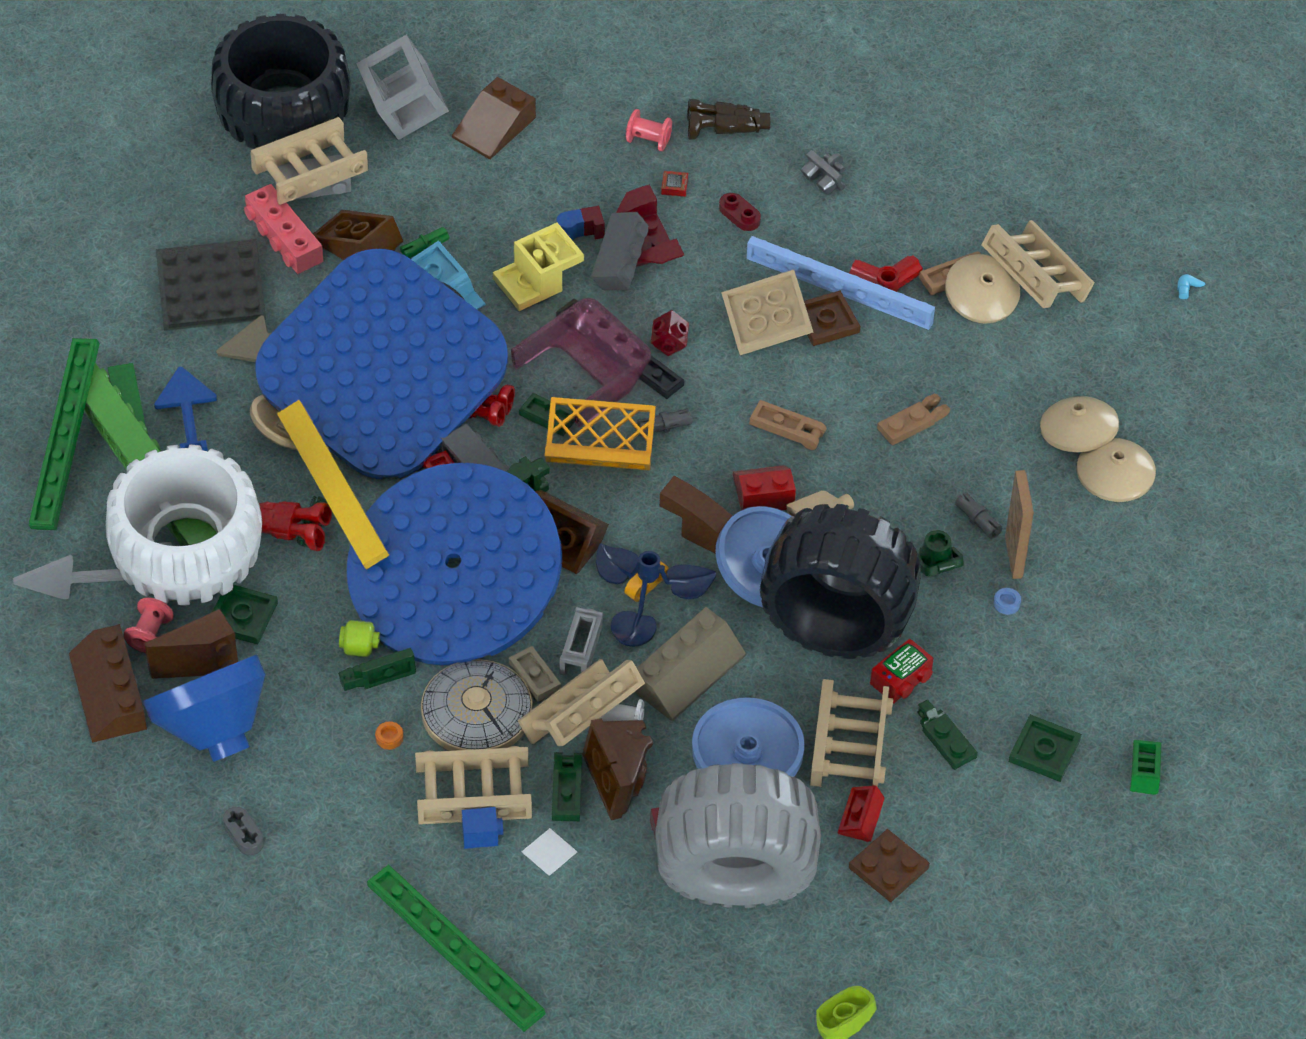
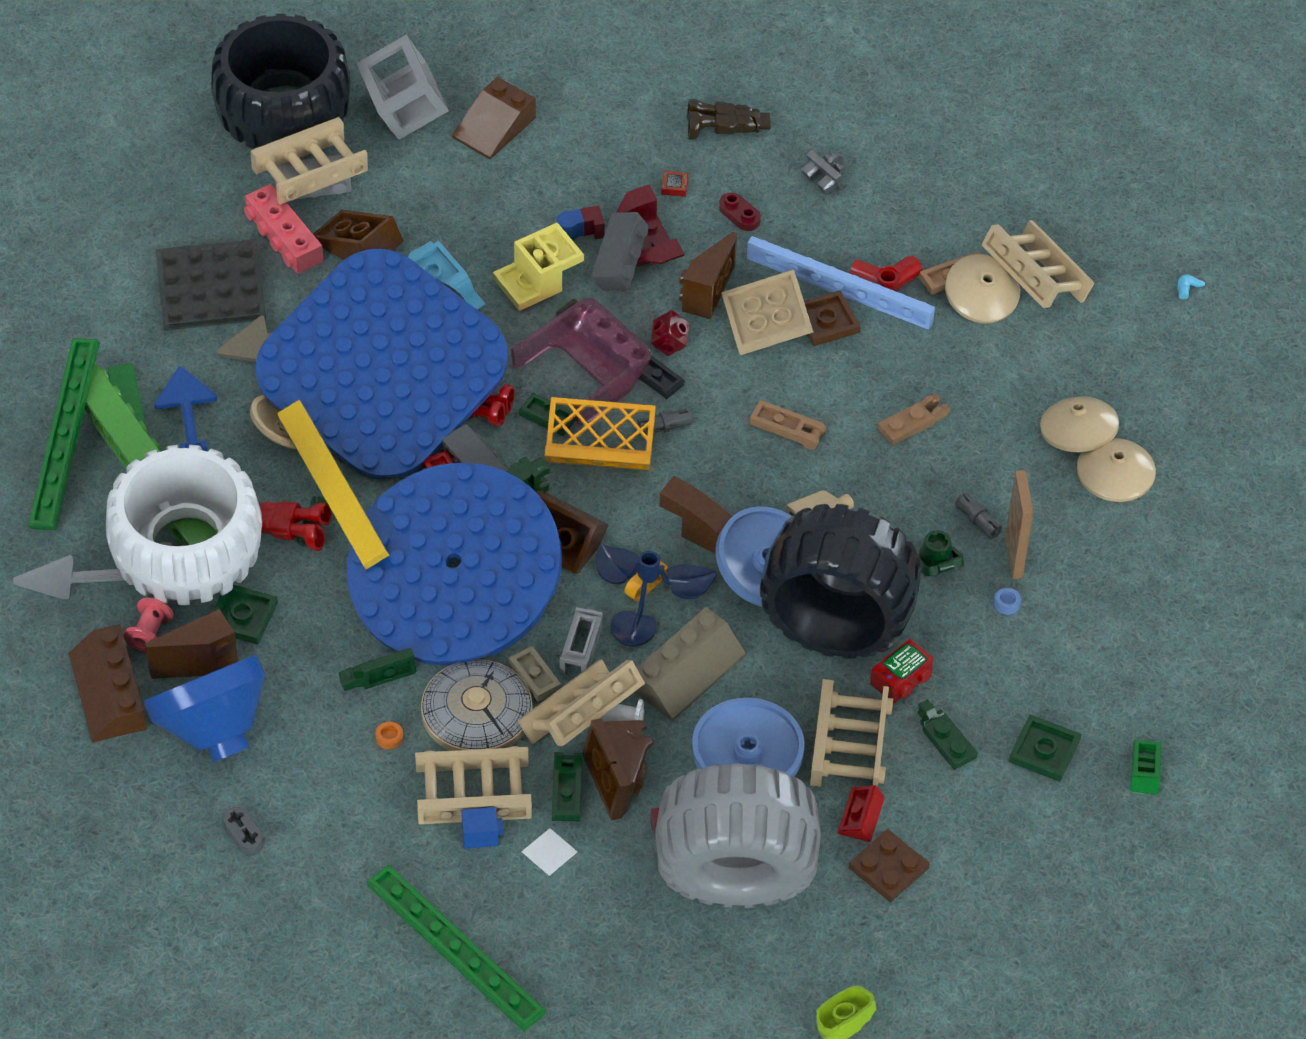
(358, 638): lime head -> none
(423, 242): green axle -> none
(649, 130): coral hose -> none
(708, 277): none -> reddish brown slope
(765, 487): red slope -> none

